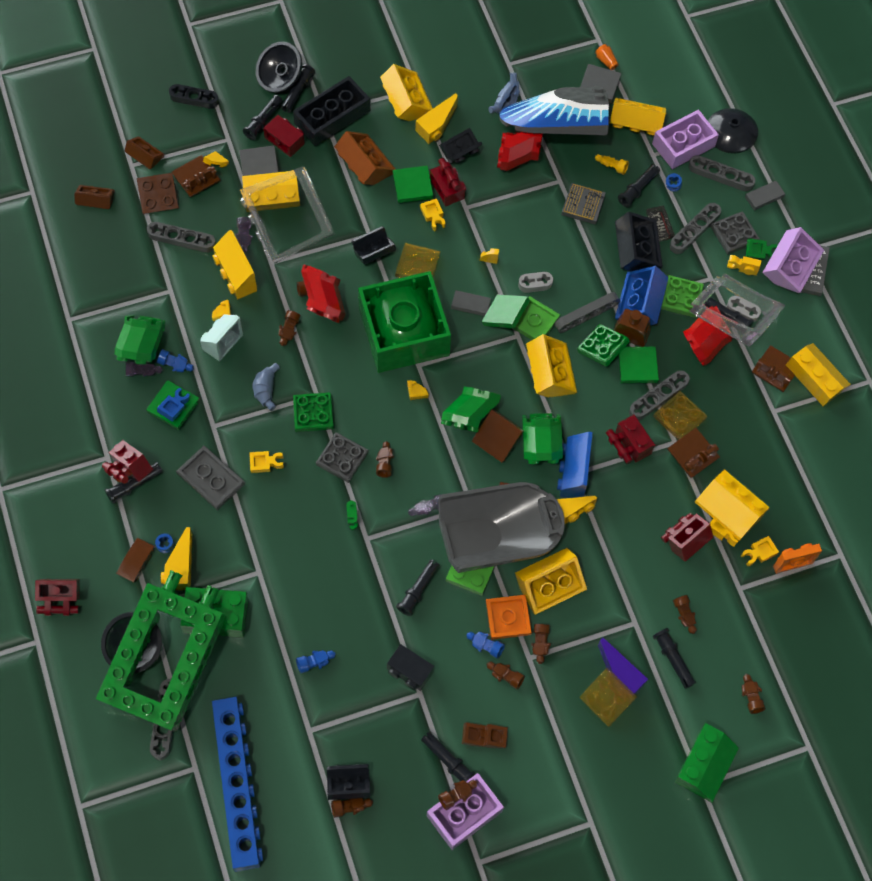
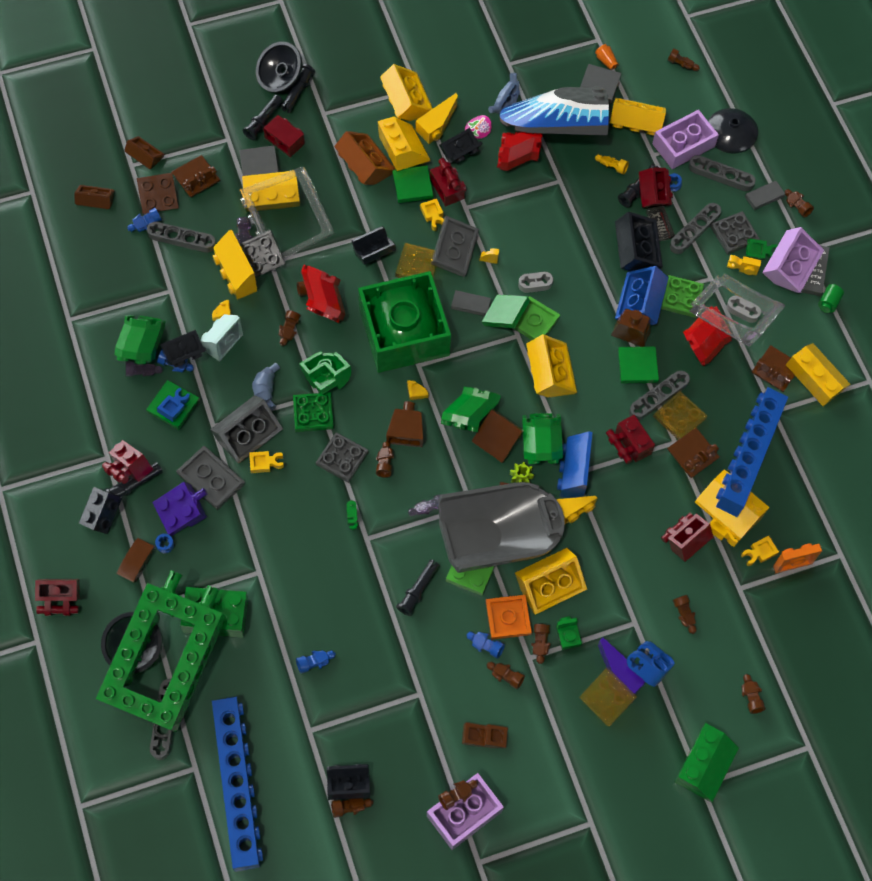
(100, 510): none -> black bracket
(141, 222): none -> blue piece
(180, 508): none -> dark purple plate
(180, 561): yellow slope -> none
(182, 348): none -> black bracket
(199, 101): black beam -> none
(215, 158): yellow tile -> none
(246, 428): none -> dark grey slope
(263, 253): none -> dark grey tile
(326, 371): none -> green brick
(332, 110): black brick -> none
(401, 143): none -> yellow slope
(406, 426): none -> reddish brown torso
(410, 668): black brick -> none
(454, 246): none -> dark grey tile
(454, 765): black pin -> none
(480, 126): none -> sticker
(522, 469): none -> lime gear
(568, 633): none -> green bracket
(583, 203): dark grey tile -> none
(587, 312): dark grey beam -> none
(603, 345): green tile -> none
(654, 667): none -> blue piece
(655, 187): none -> dark red brick
(670, 650): black pin -> none
(685, 62): none -> reddish brown piece
(736, 316): black pin -> none
(751, 452): none -> blue brick
(795, 199): none -> reddish brown piece
(830, 298): none -> green brick

